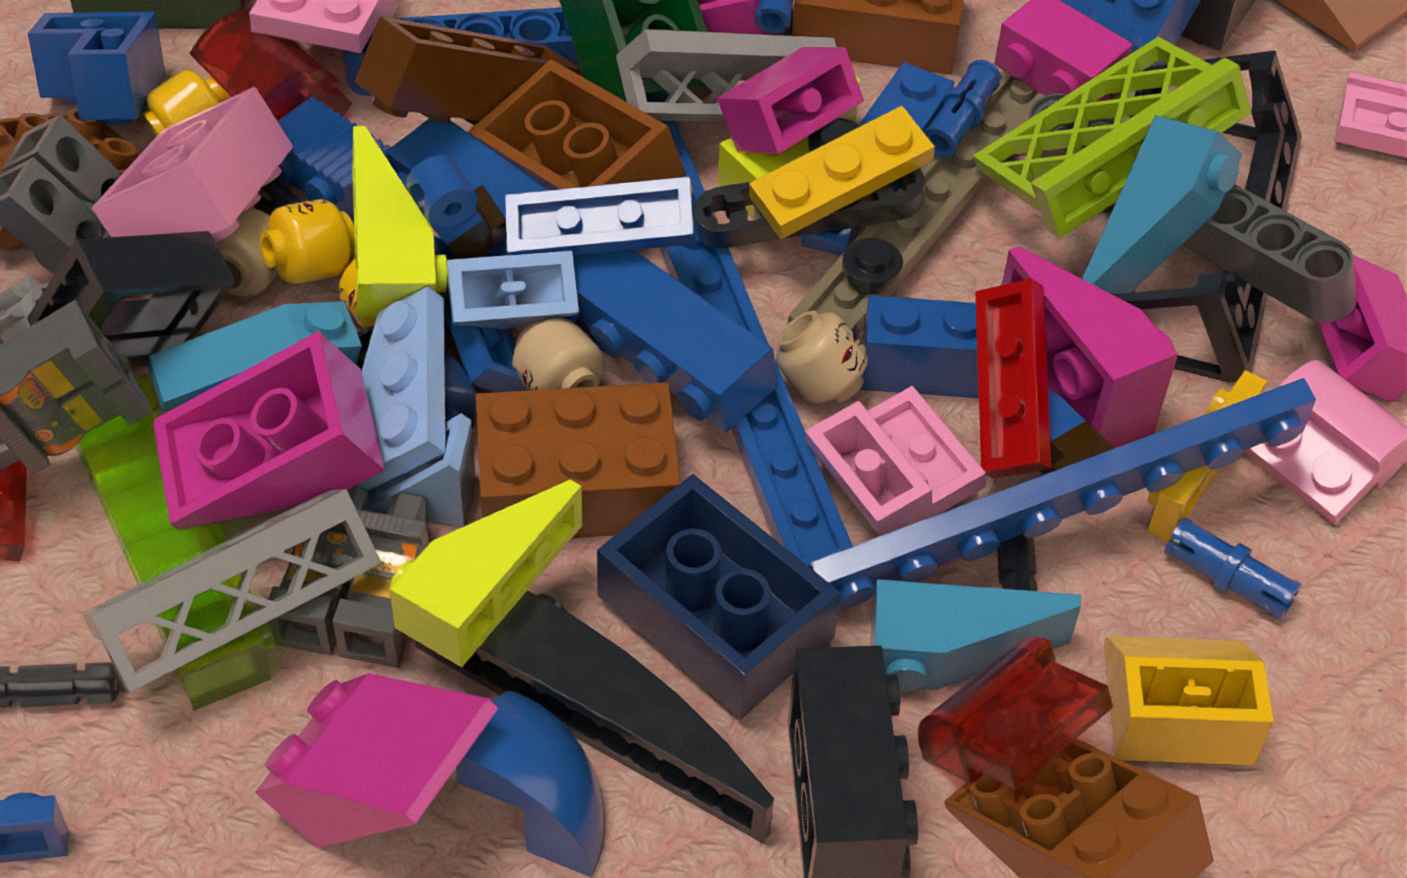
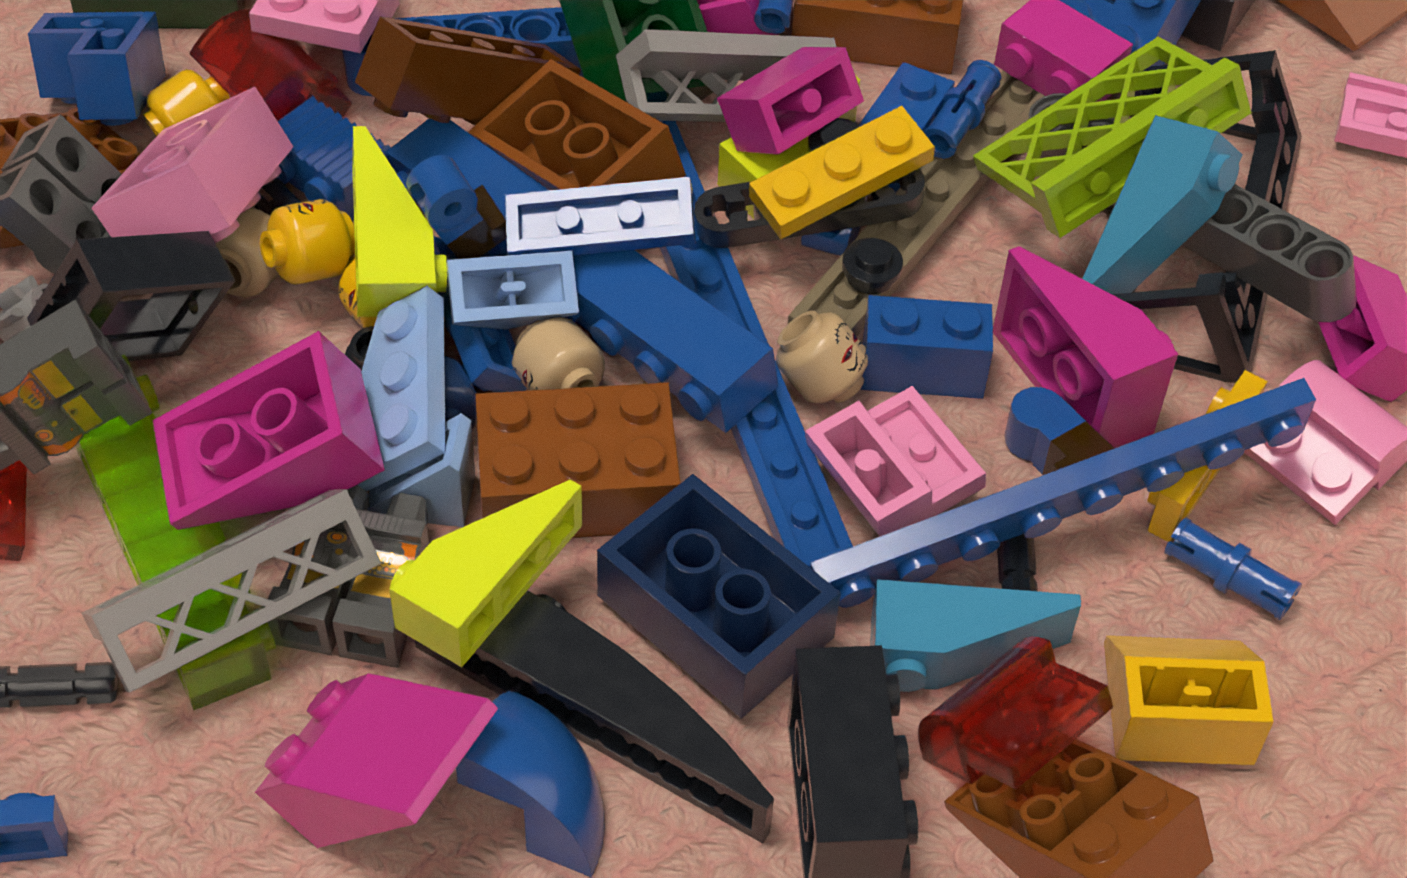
(217, 356): dark azure slope -> none
(1012, 379): red plate -> none

